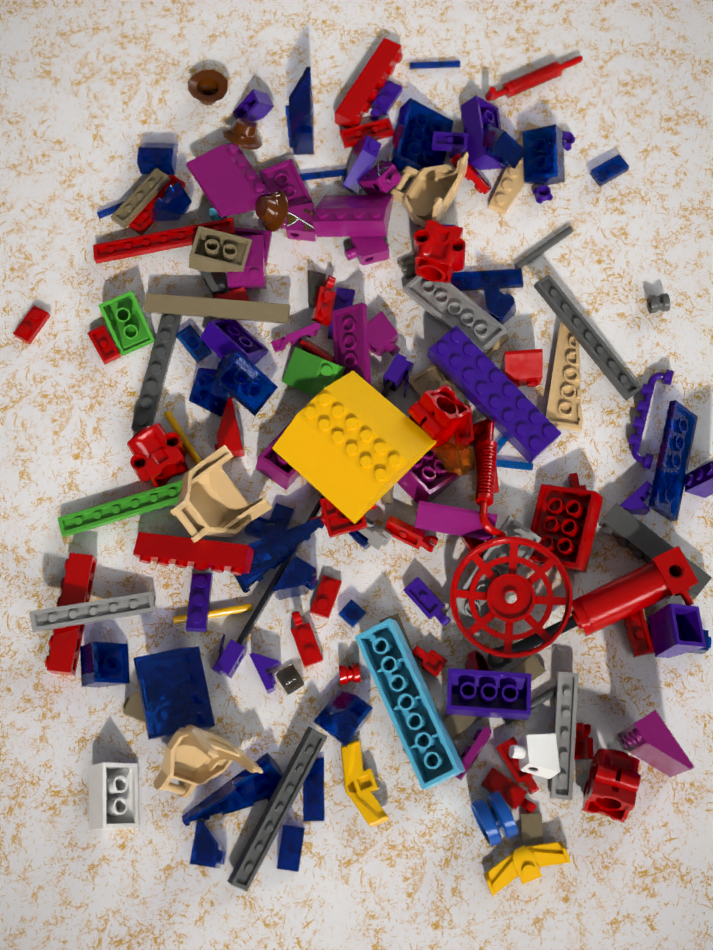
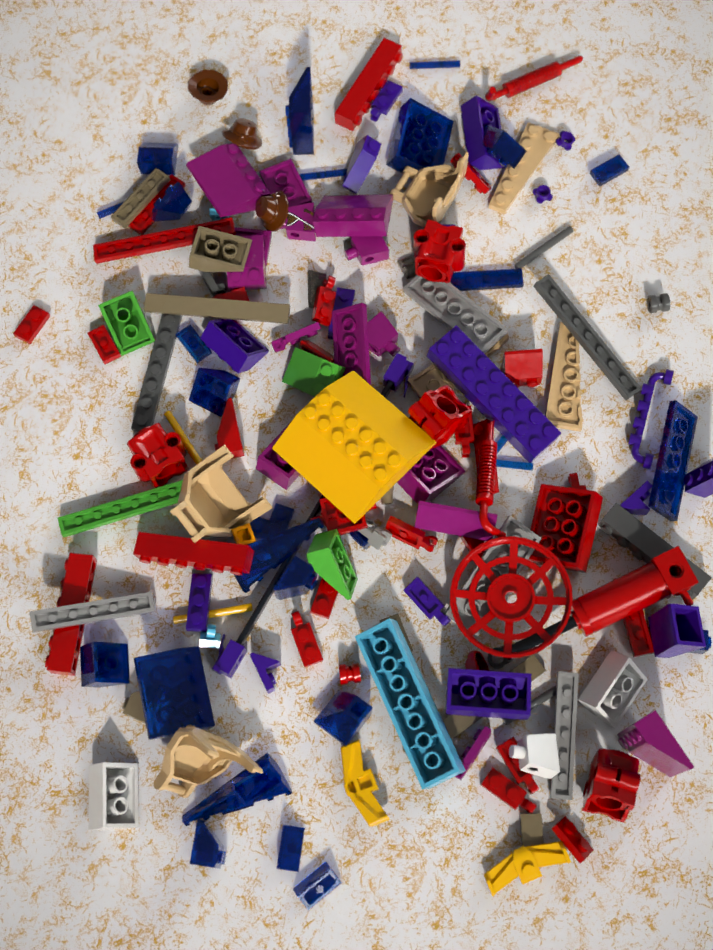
(210, 638): none -> medium azure tile
(243, 534): none -> light orange slope
(244, 381): clear blue slope -> none
(254, 106): dark purple slope -> none
(277, 809): dark grey plate -> none
(290, 679): clear smoke slope -> none
(314, 793): clear blue slope -> none
(317, 886): none -> clear blue slope
(332, 562): none -> bright green slope
(352, 613): clear blue plate -> none
(377, 130): red plate -> none
(380, 178): magenta torso -> none
(432, 661): red plate -> none
(450, 142): dark purple slope -> none
(456, 457): clear orange slope -> none
(495, 818): blue wheel -> none
(499, 305): clear blue slope -> none
(544, 155): clear blue slope -> none
(572, 839): none -> red plate
(583, 743): red plate -> none
(613, 688): none -> white slope

